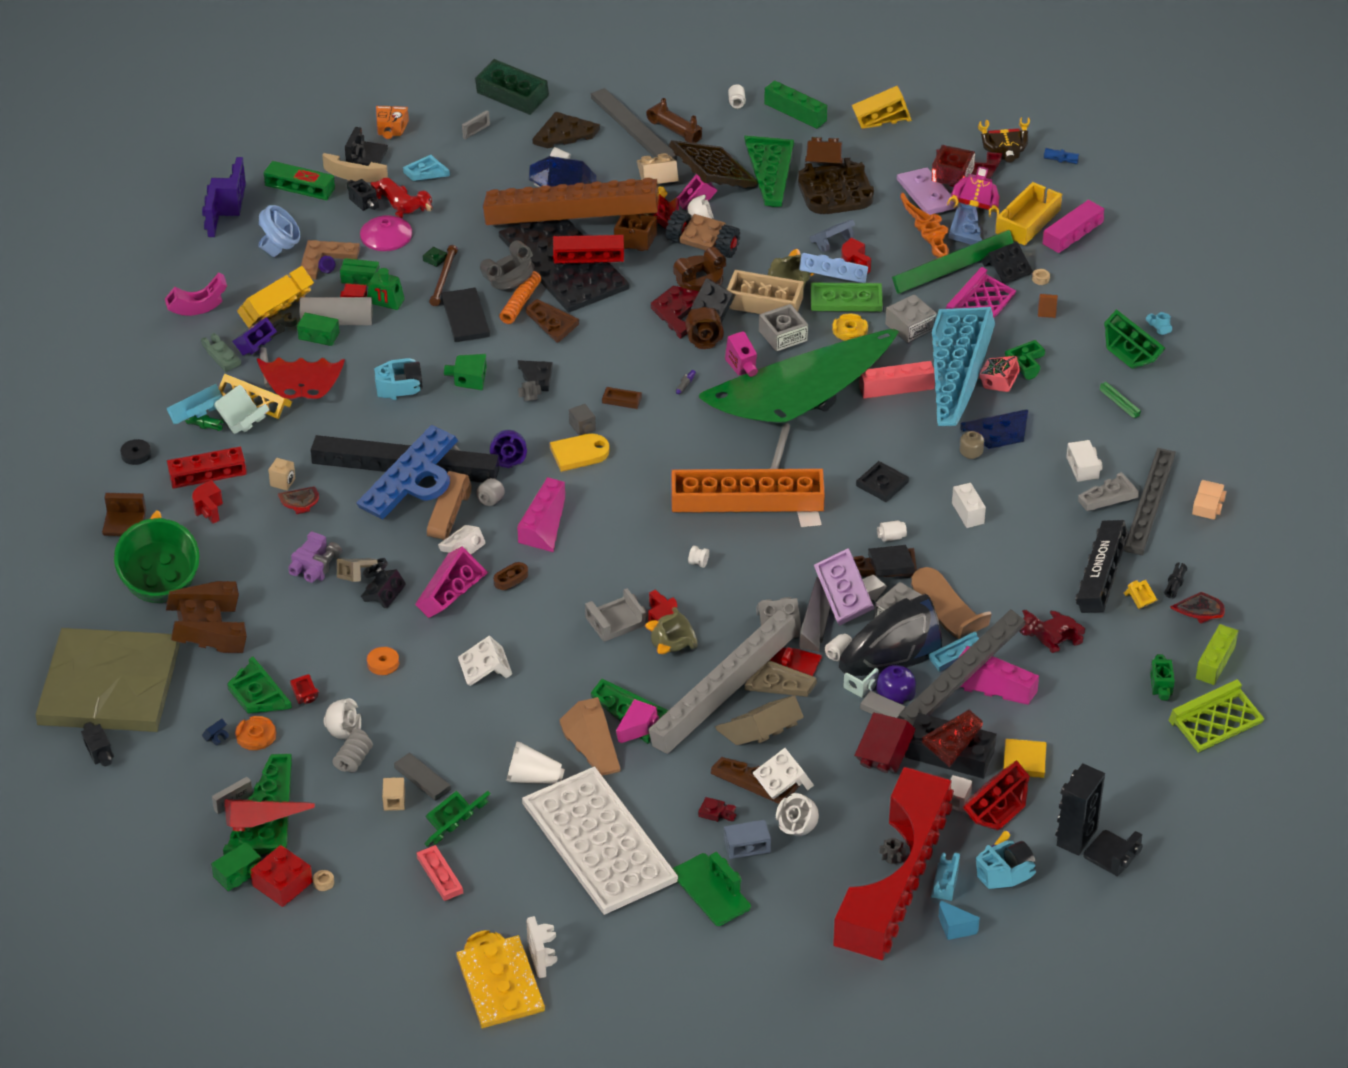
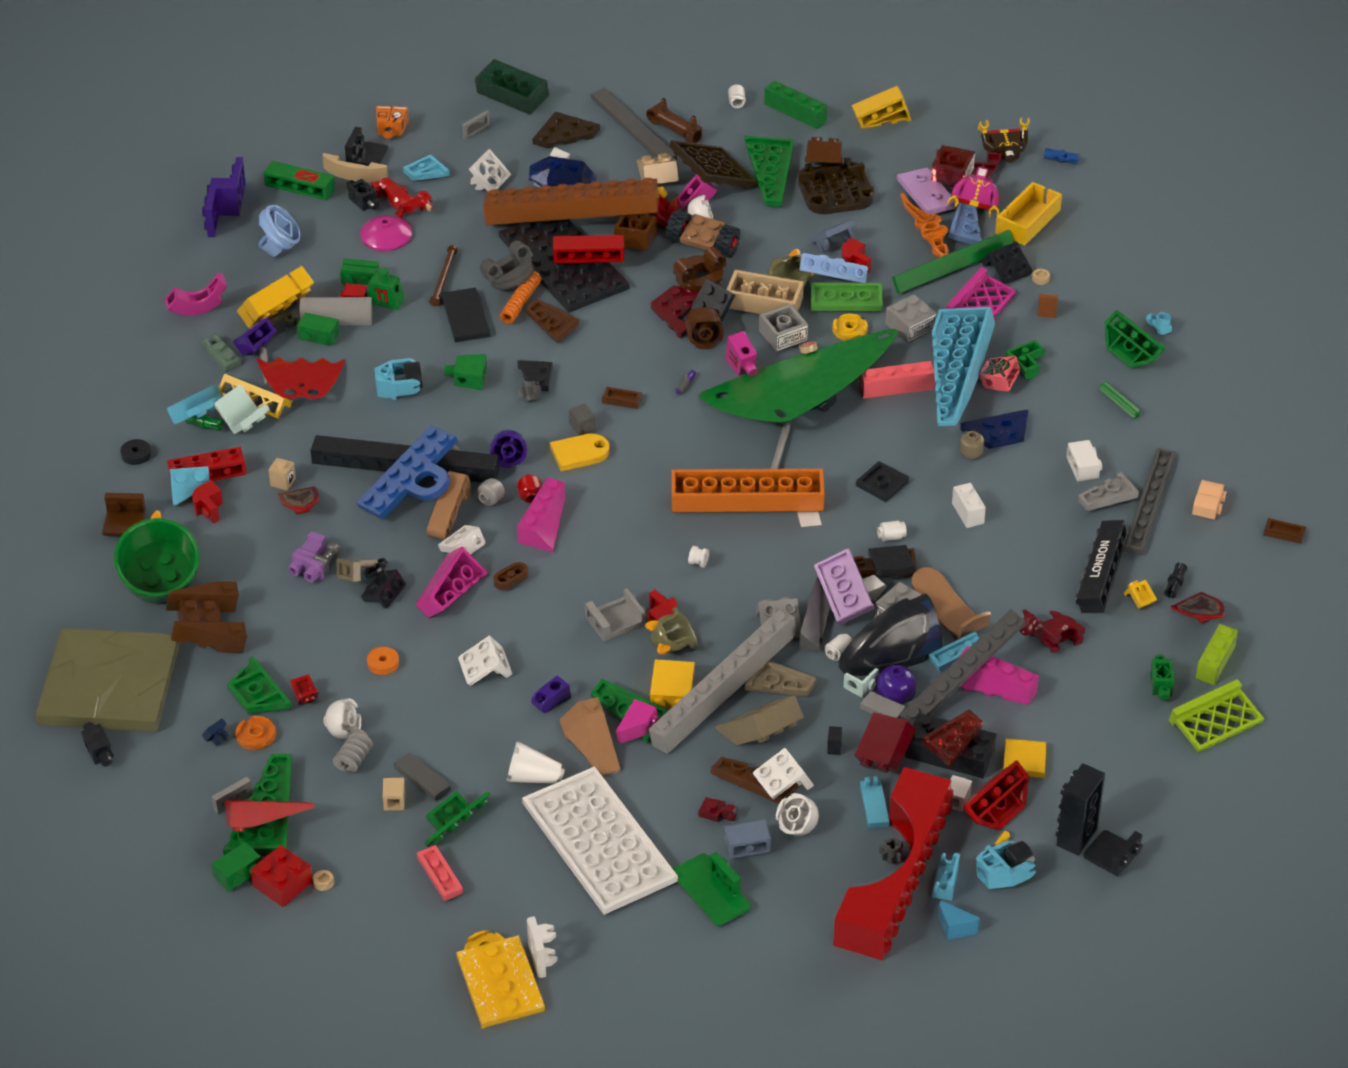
(185, 481): none -> medium azure wing
(318, 249): medium nougat plate -> none
(326, 264): dark purple plate -> none
(434, 256): dark green plate -> none
(497, 167): none -> white piece
(528, 487): none -> red head
(551, 694): none -> dark purple leg
(671, 682): none -> yellow brick
(797, 660): red shield -> none
(808, 347): none -> tan tile
(834, 740): none -> black piece
(874, 803): none -> medium azure hinge
(1073, 226): dark pink brick -> none
(1284, 530): none -> reddish brown tile

